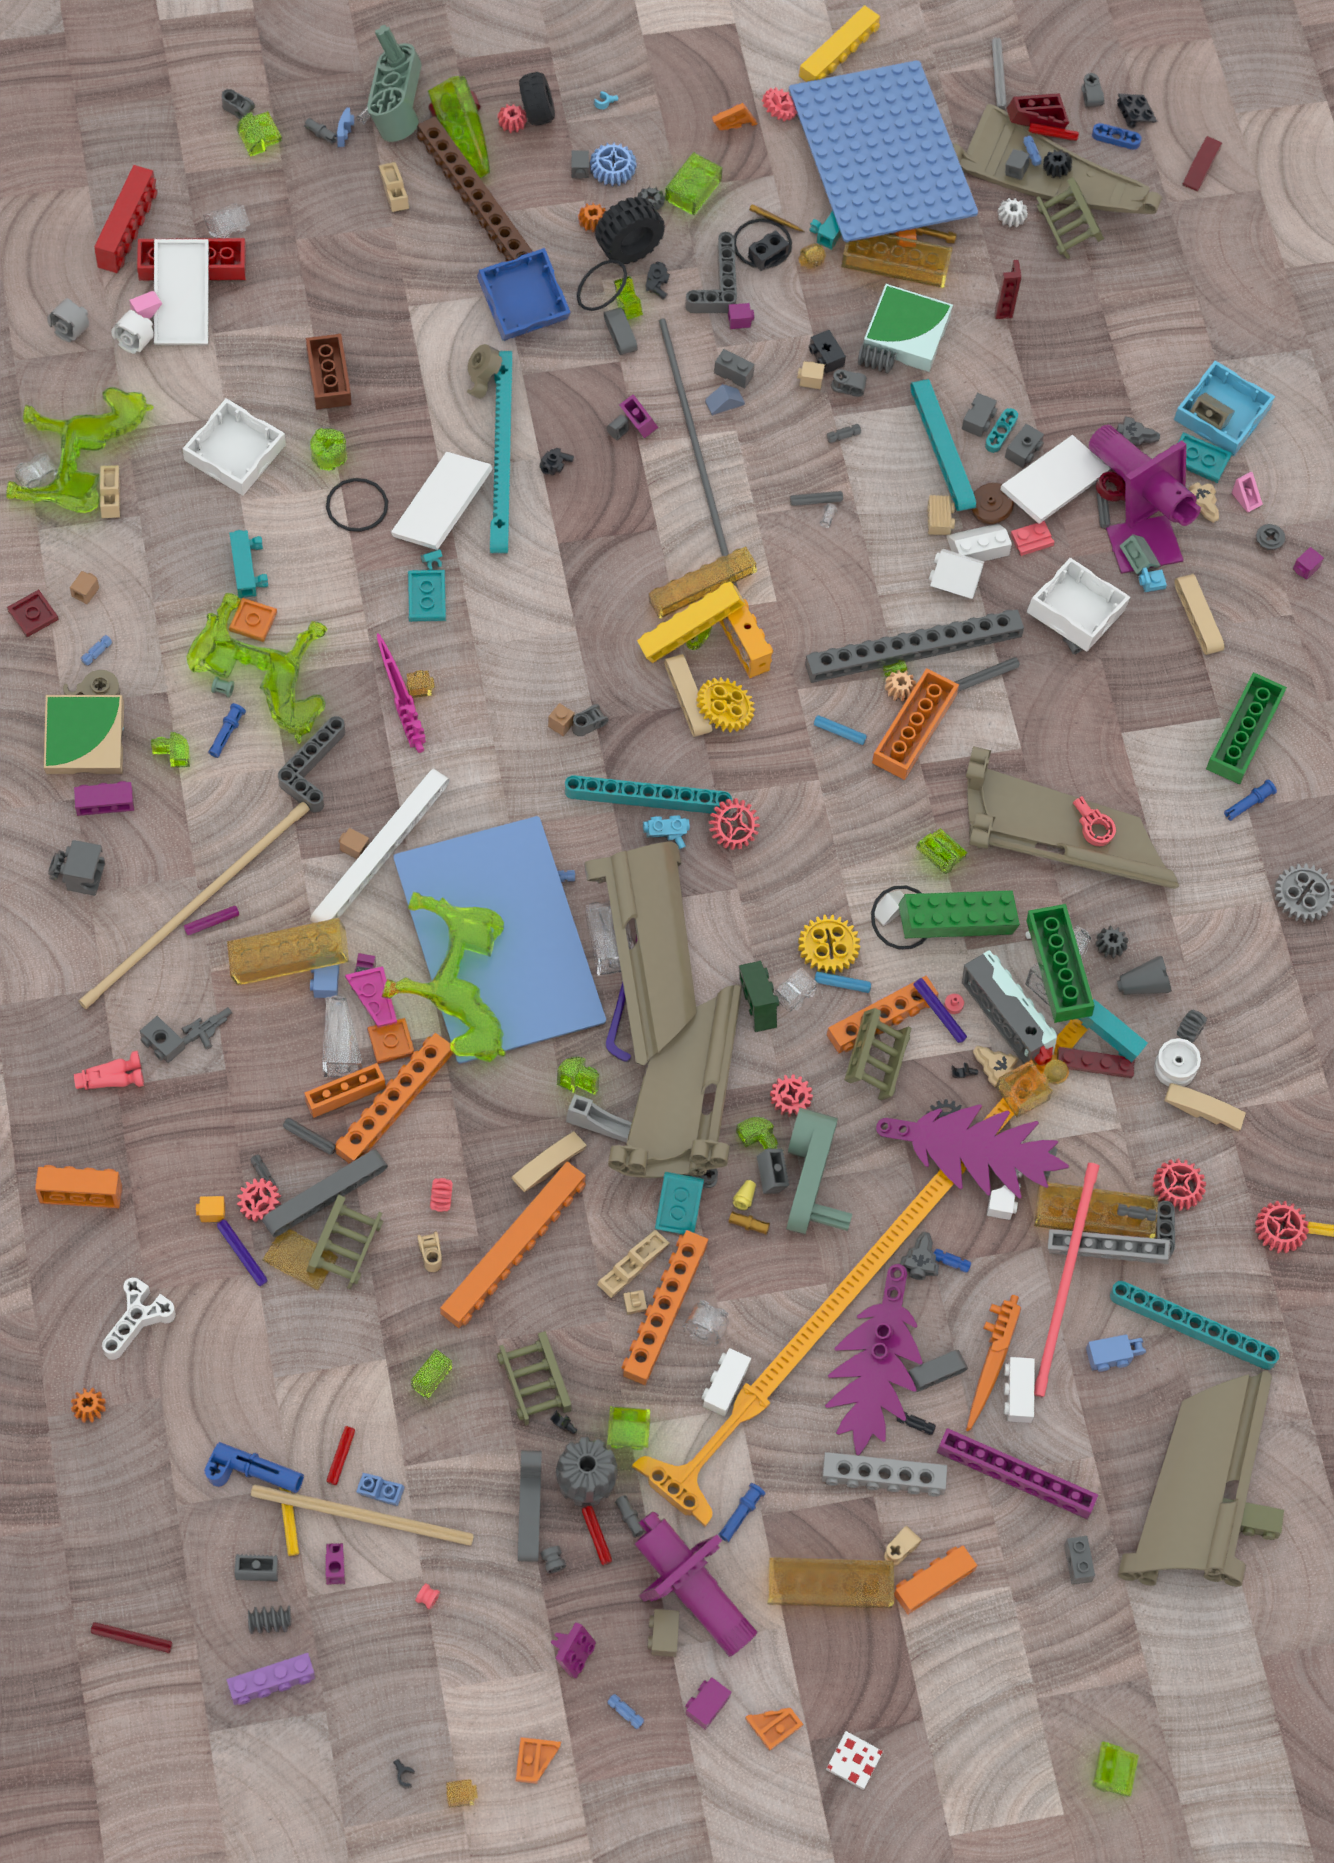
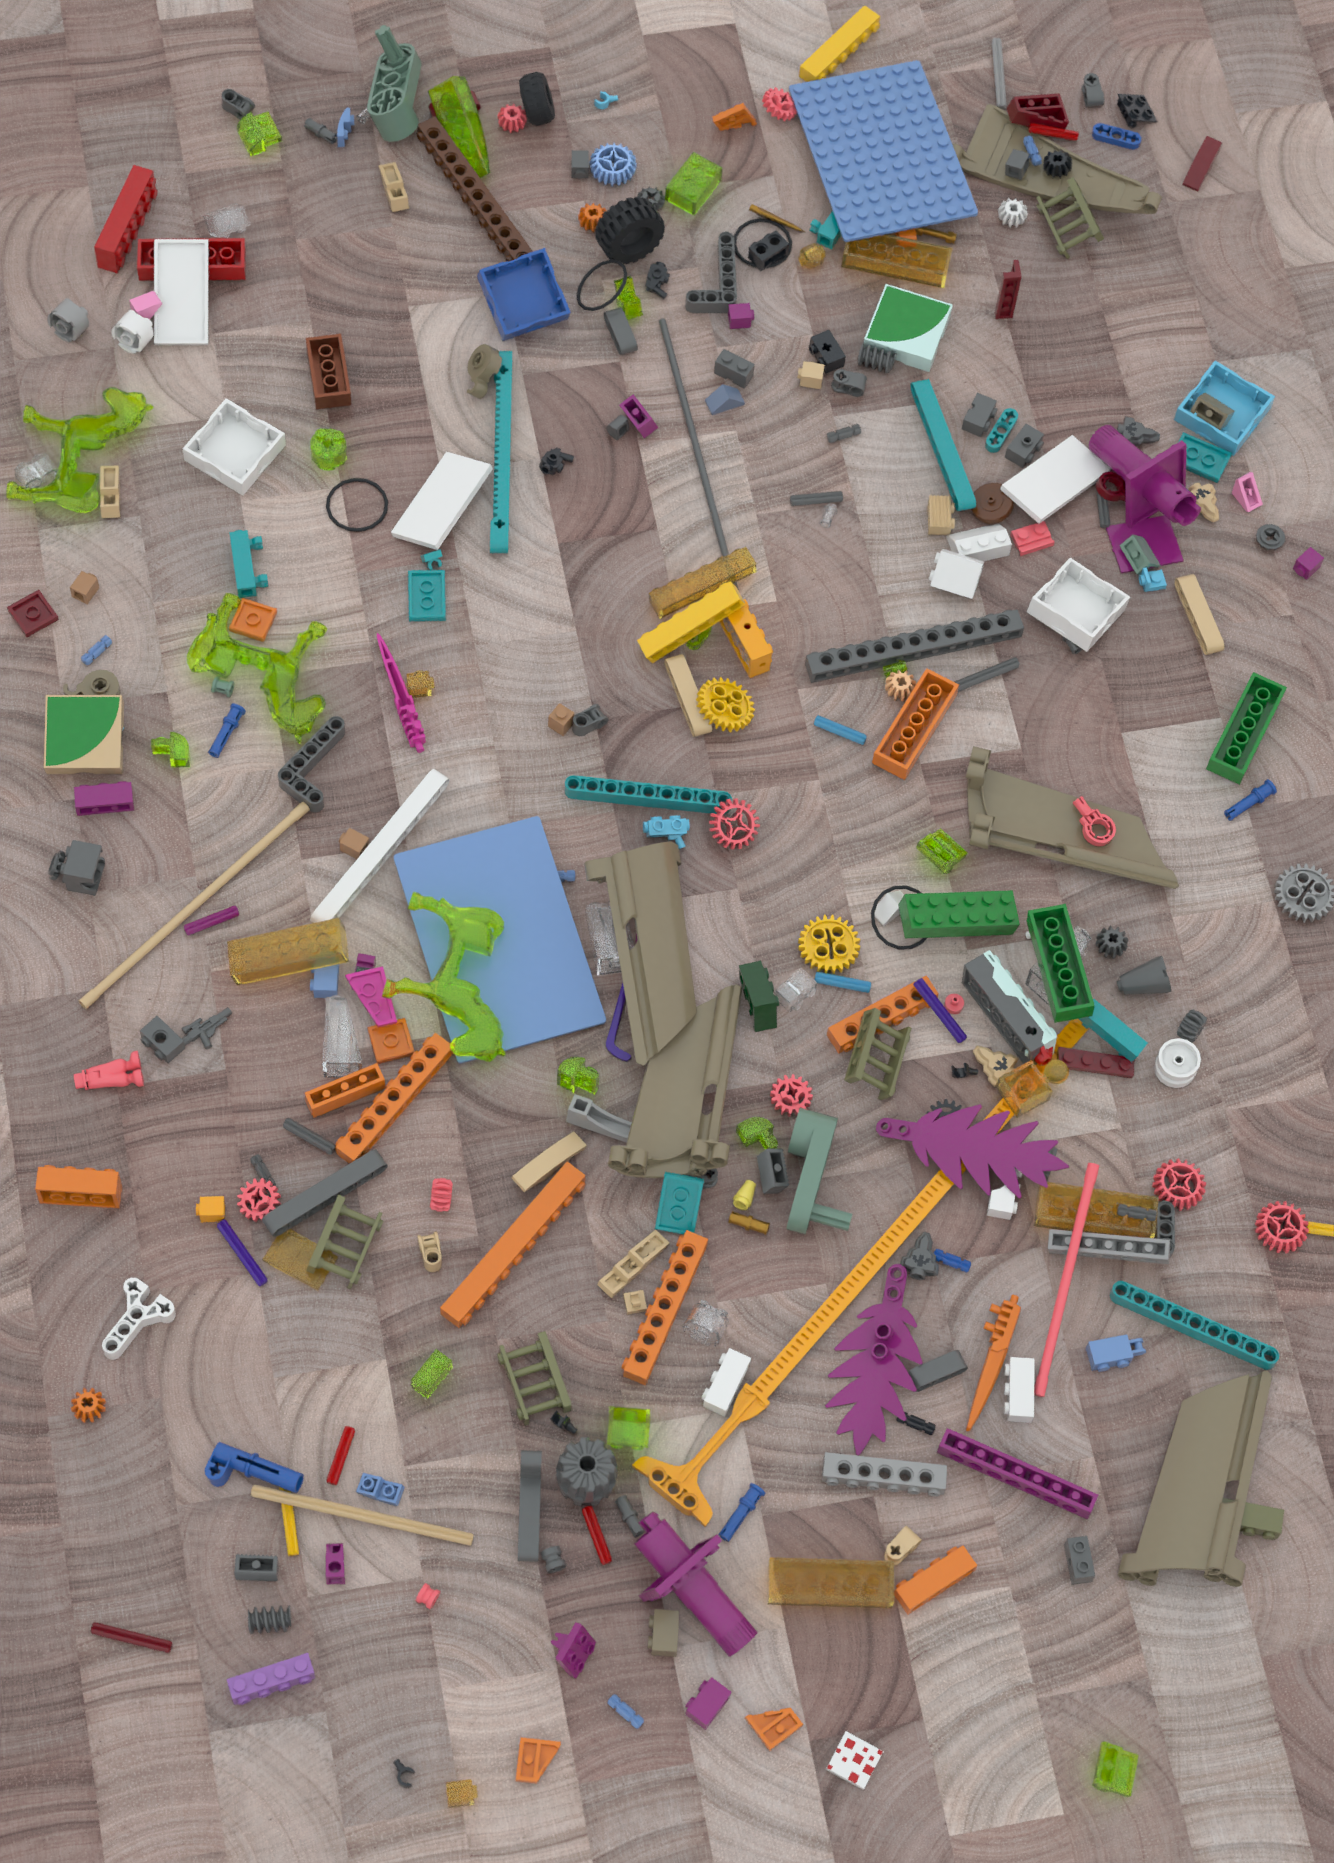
(1202, 1105): tan slope -> none

